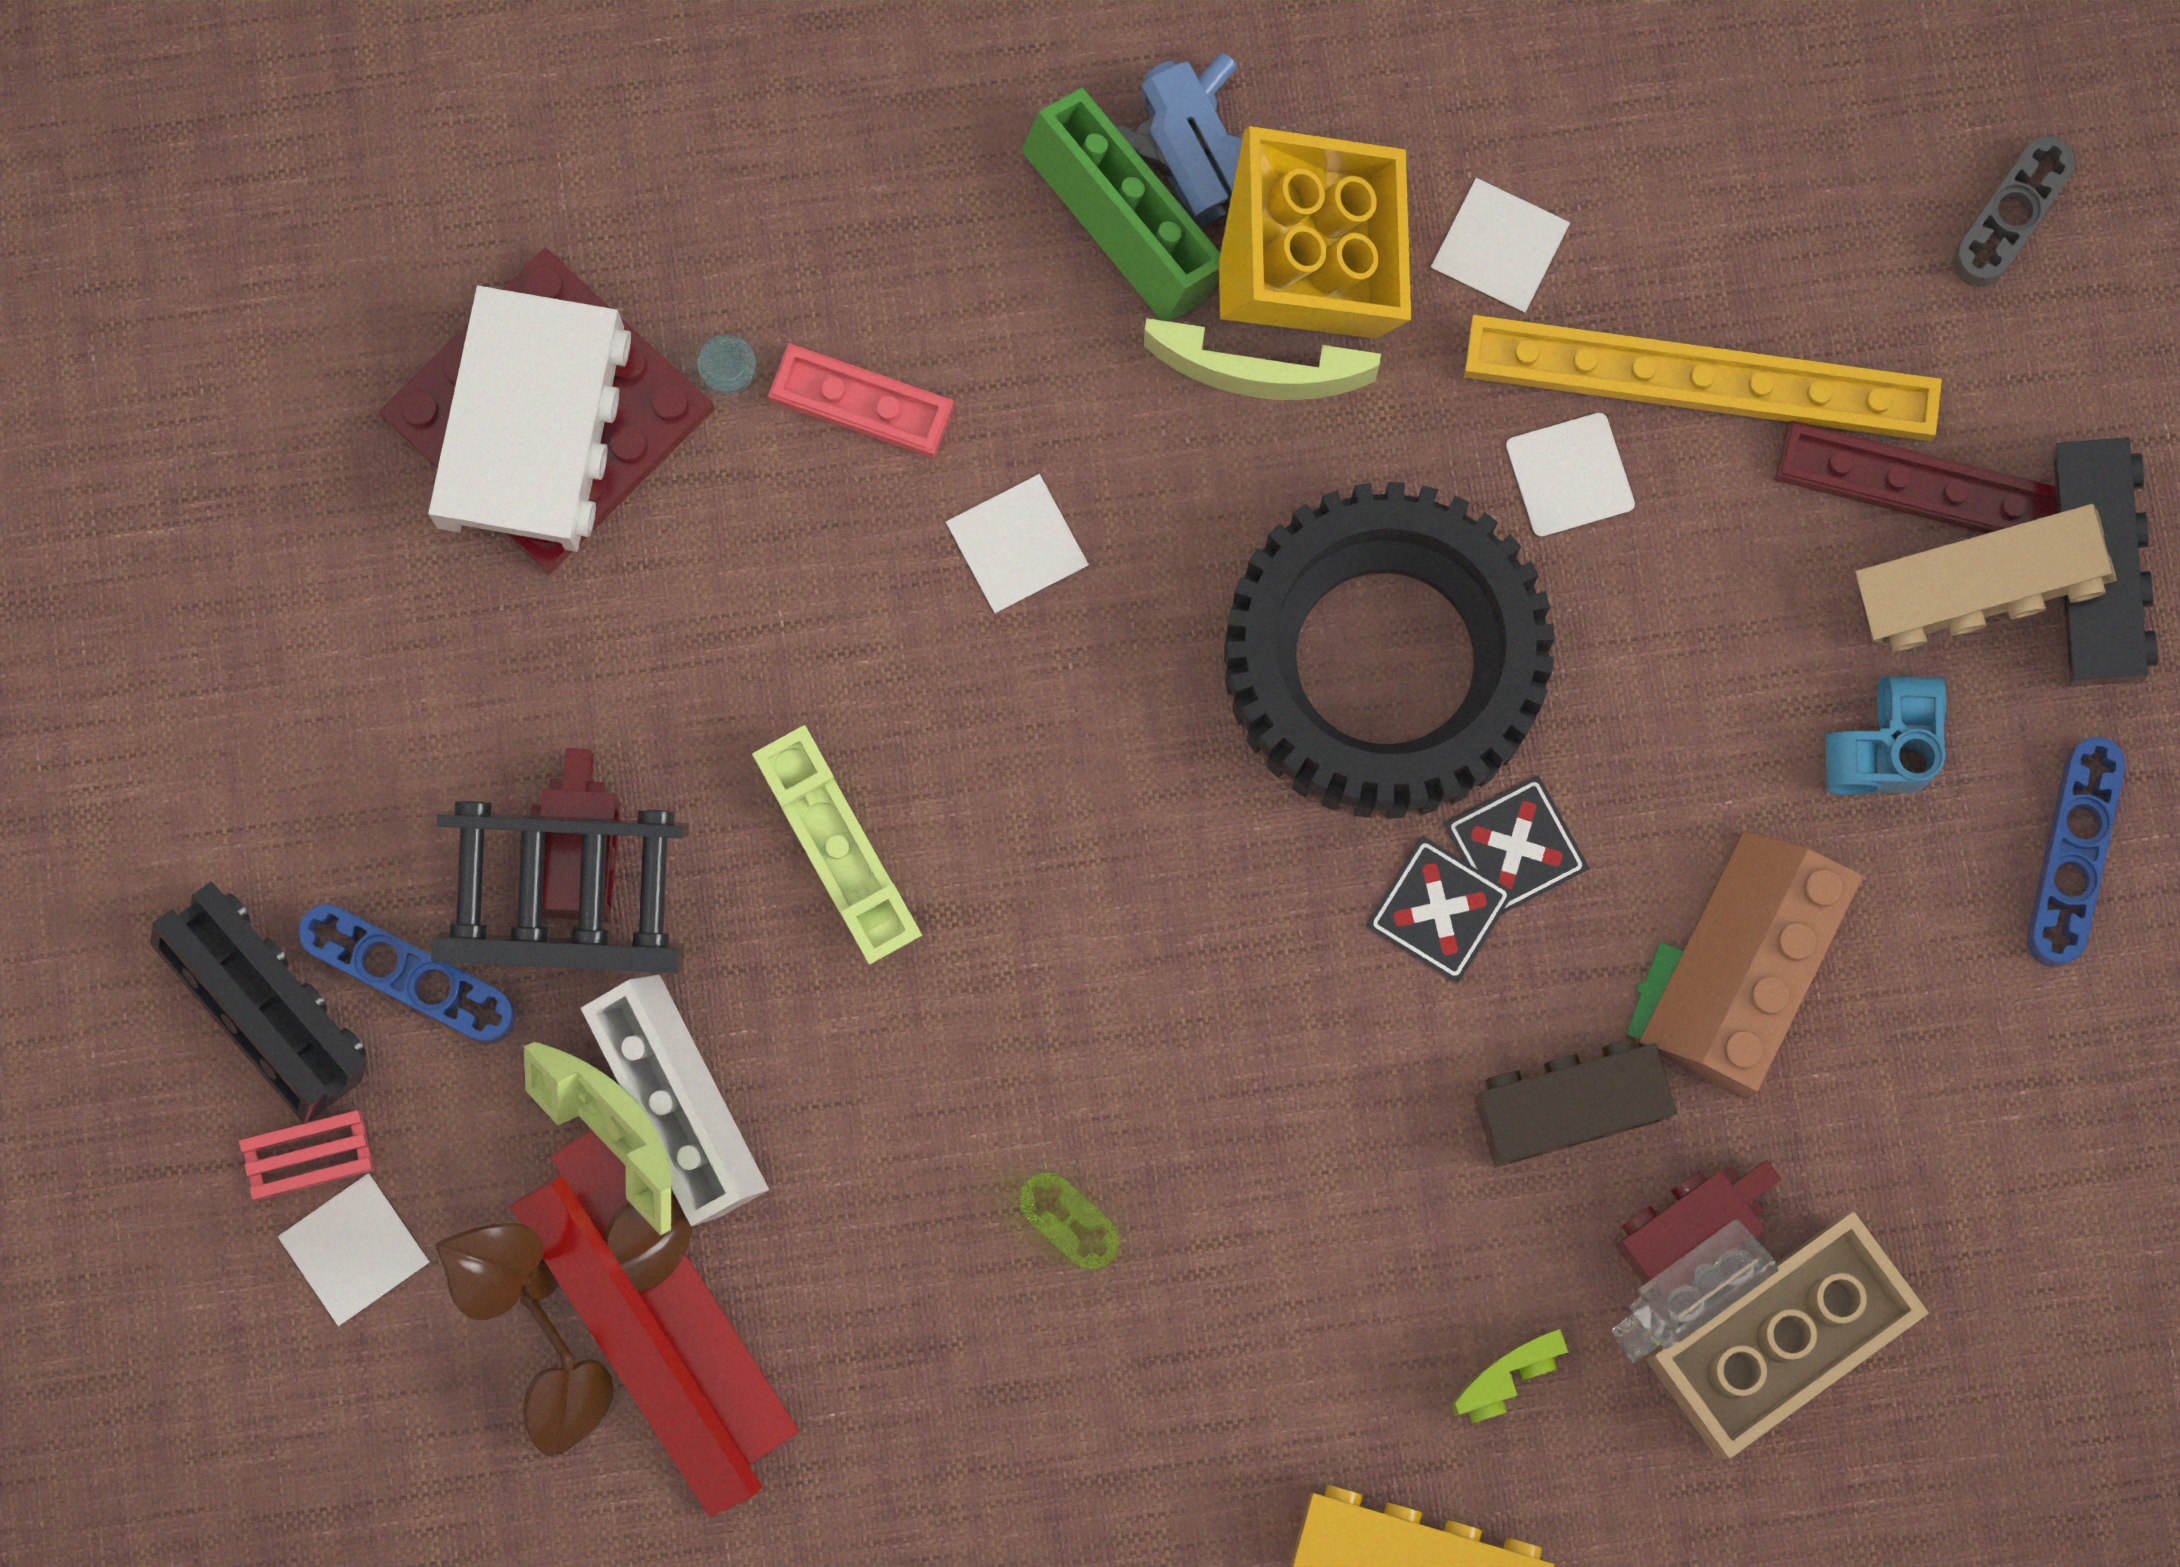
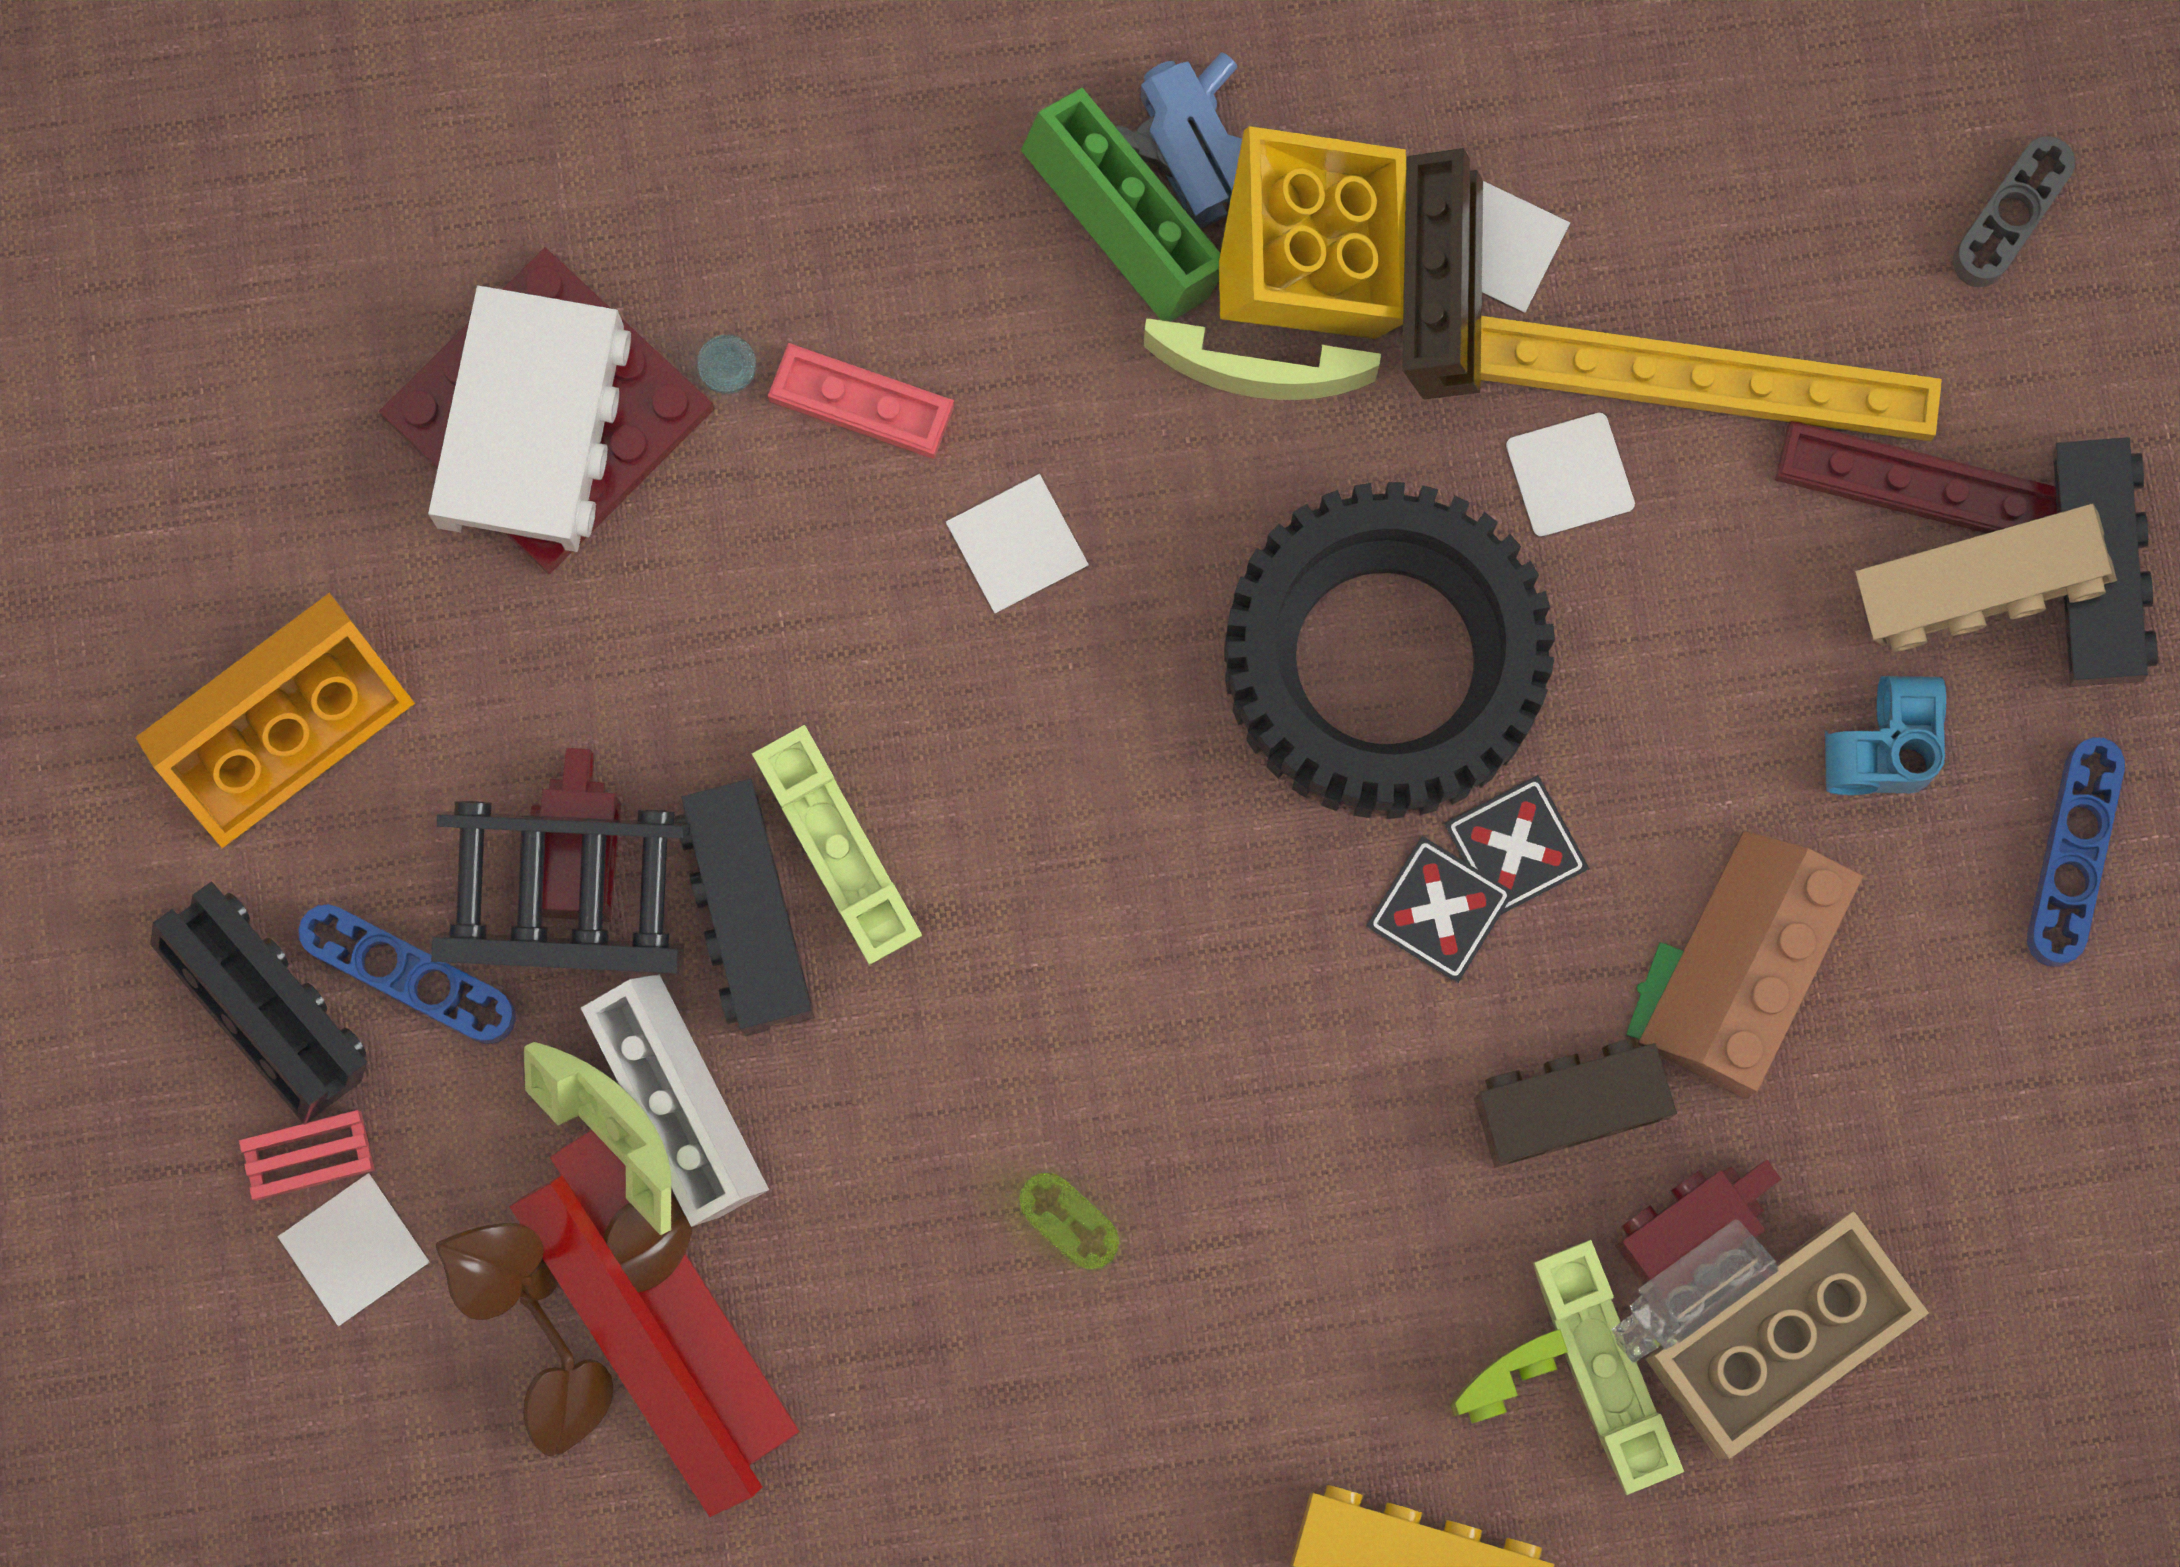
(274, 721): none -> light orange slope
(746, 908): none -> black brick
(1443, 274): none -> dark brown brick
(1606, 1378): none -> yellowish green slope

